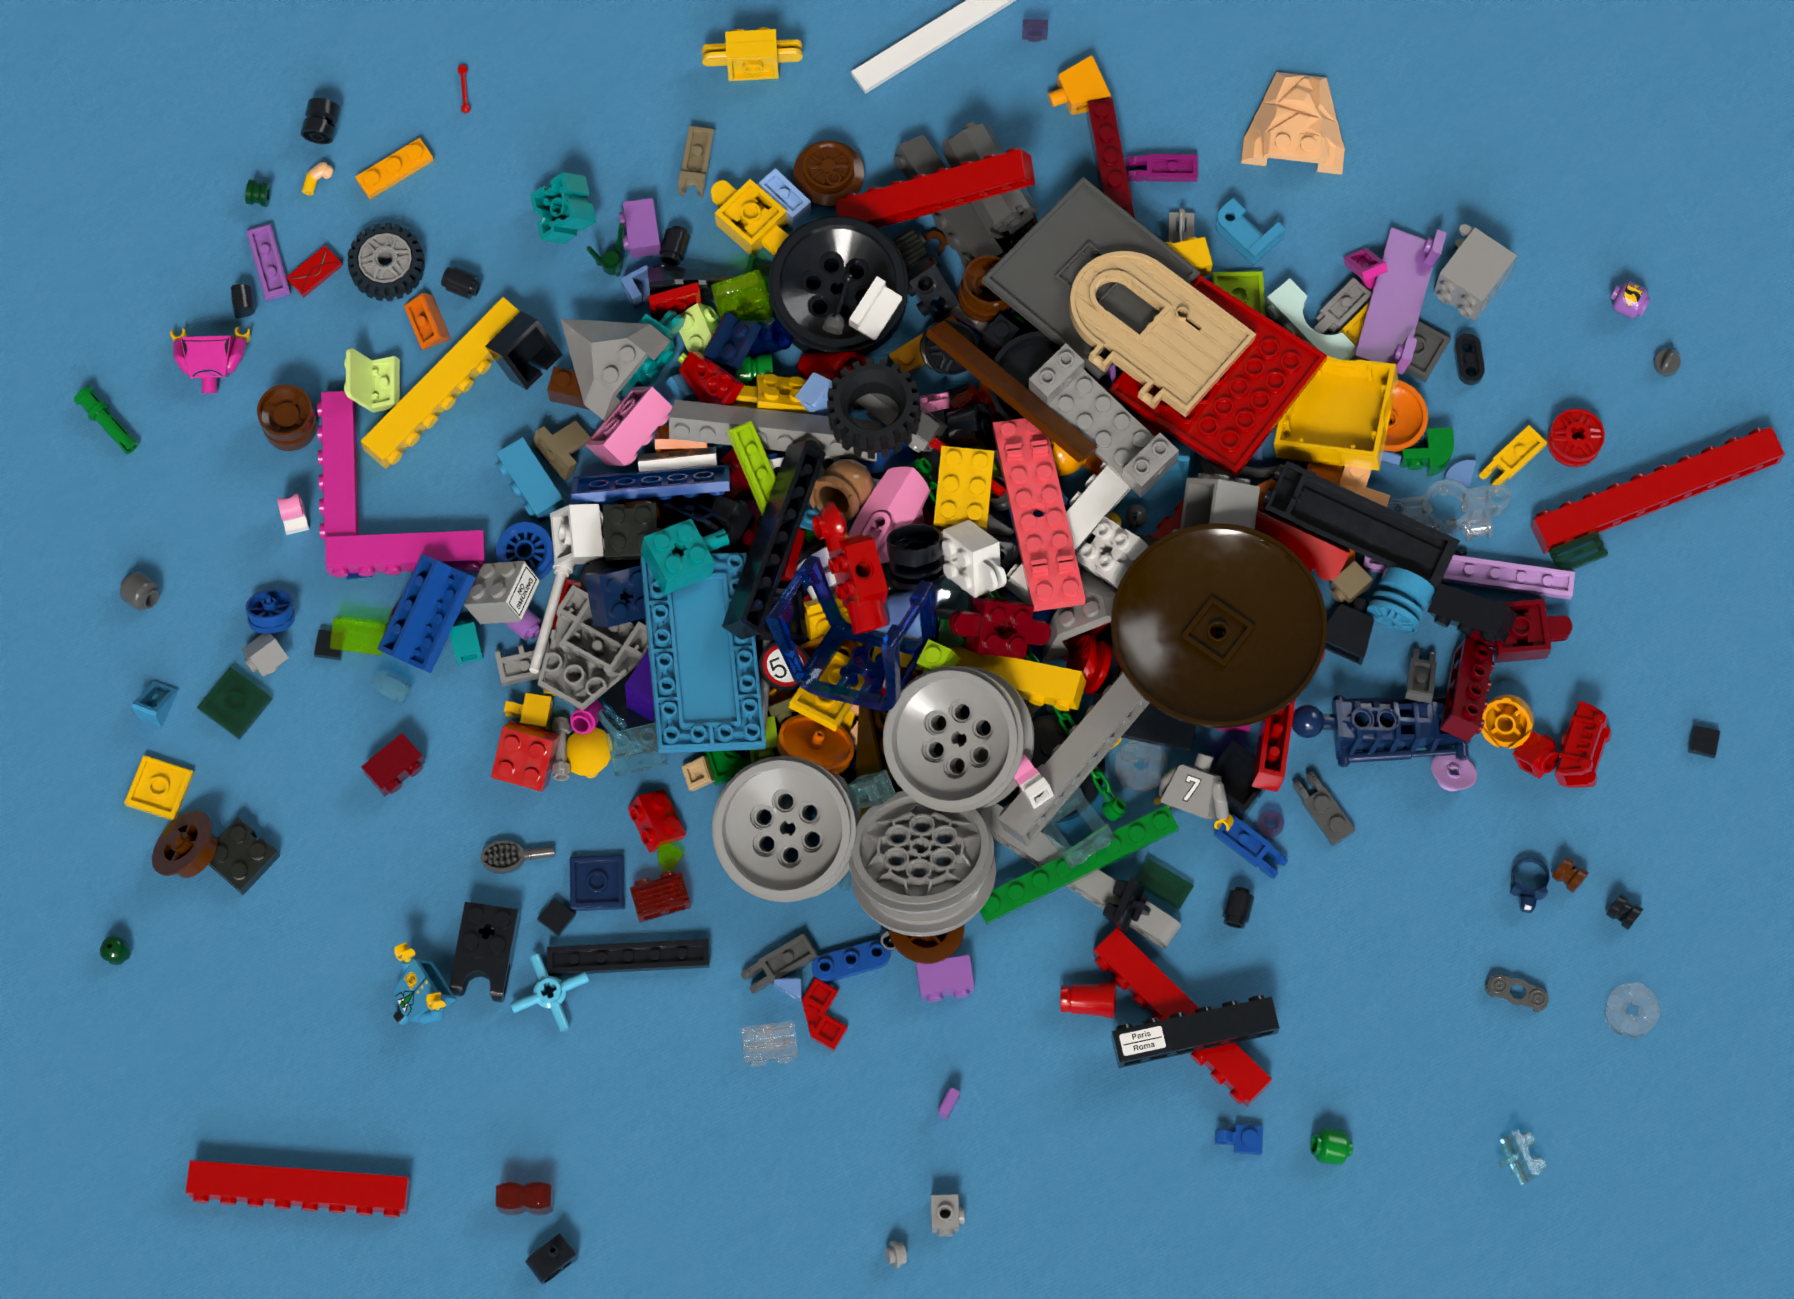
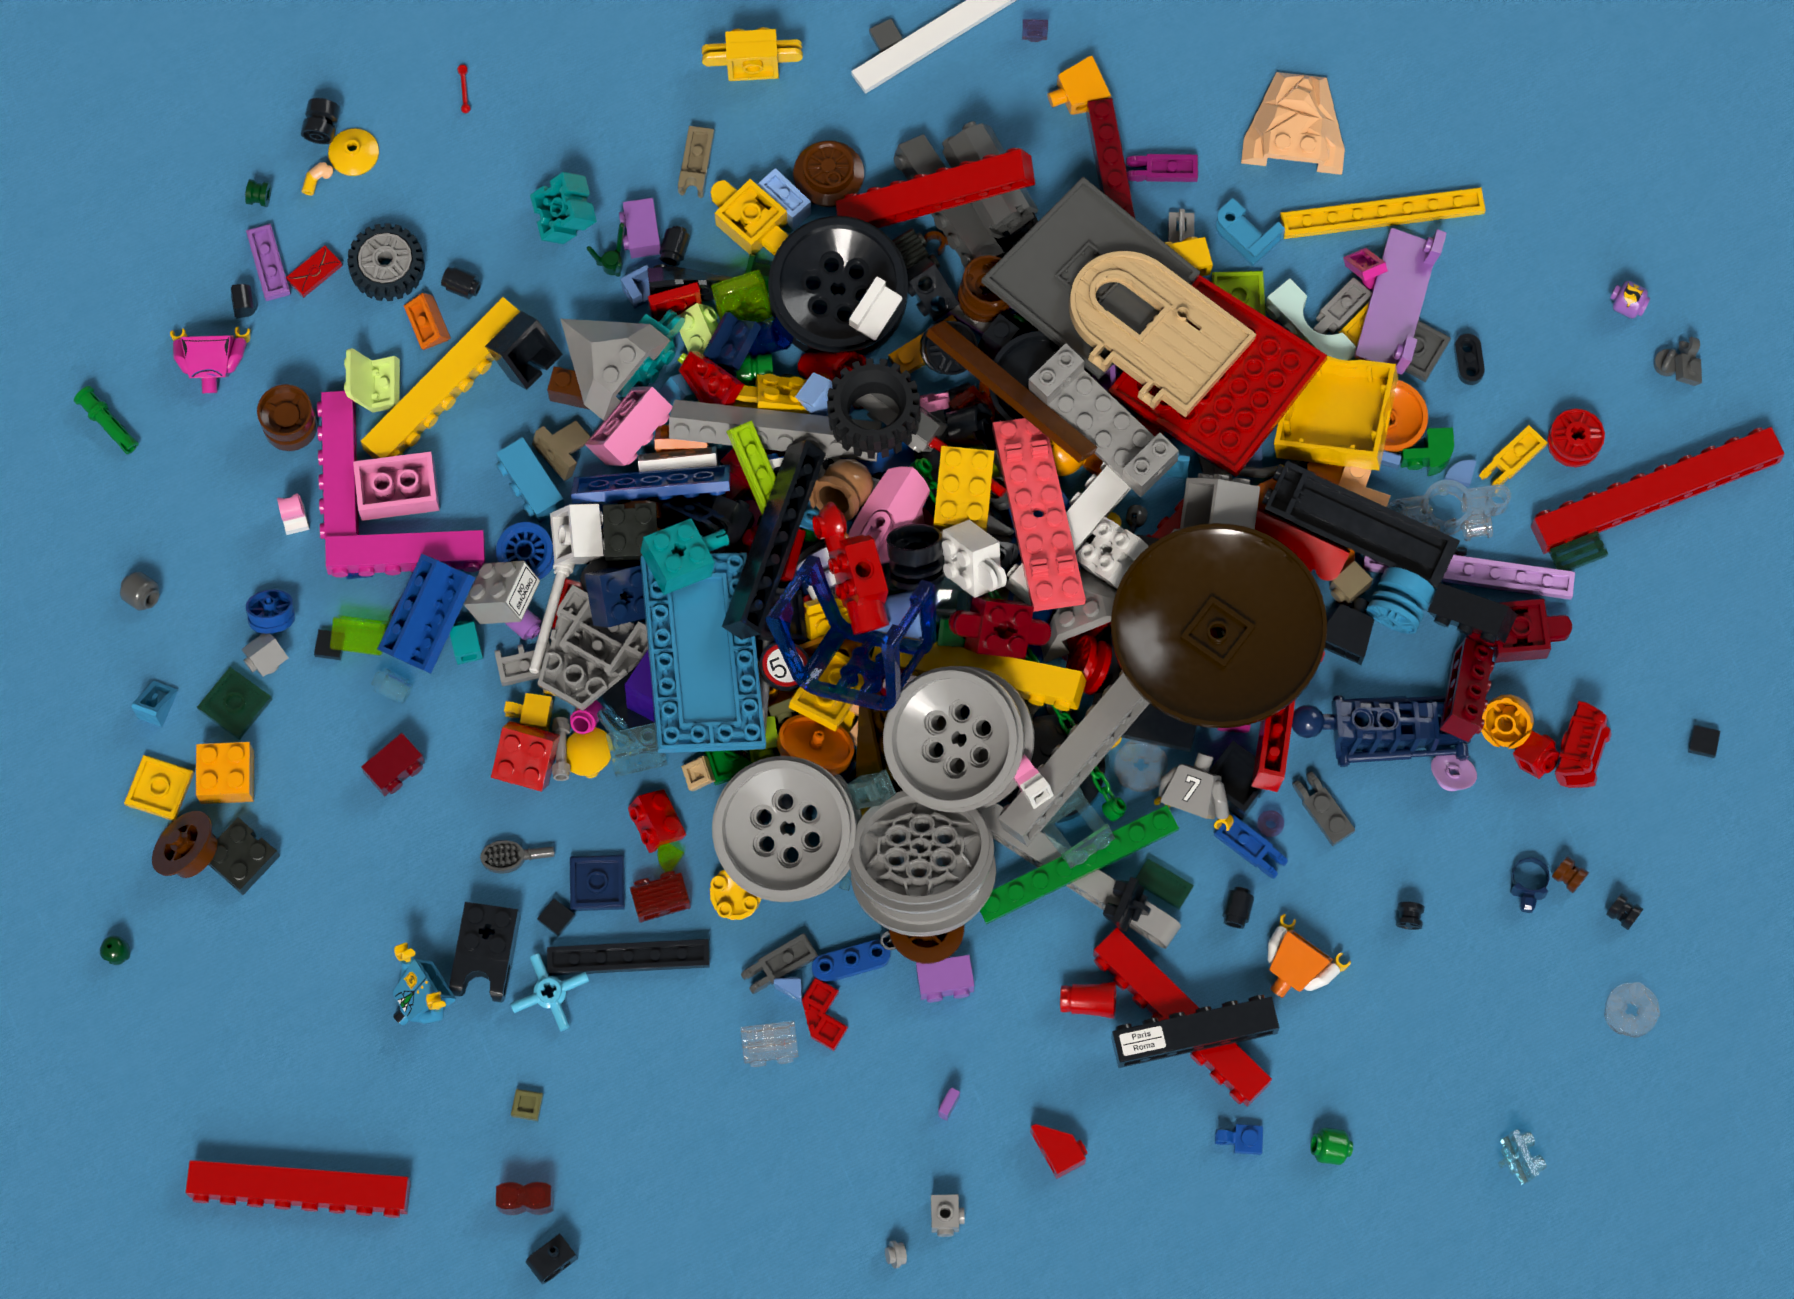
(225, 772): none -> light orange brick
(357, 161): none -> yellow dish
(394, 168): light orange plate -> none
(396, 486): none -> bright pink brick
(527, 1105): none -> olive tile
(730, 899): none -> yellow dish
(834, 321): hinge -> none
(885, 35): none -> dark grey tile
(936, 656): lime brick -> none
(1059, 1149): none -> red slope
(1299, 961): none -> orange torso
(1383, 213): none -> yellow tile
(1410, 915): none -> black wheel
(1421, 677): dark grey hinge -> none
(1474, 273): light grey container -> none
(1500, 986): dark grey piece -> none
(1687, 365): none -> dark grey plate

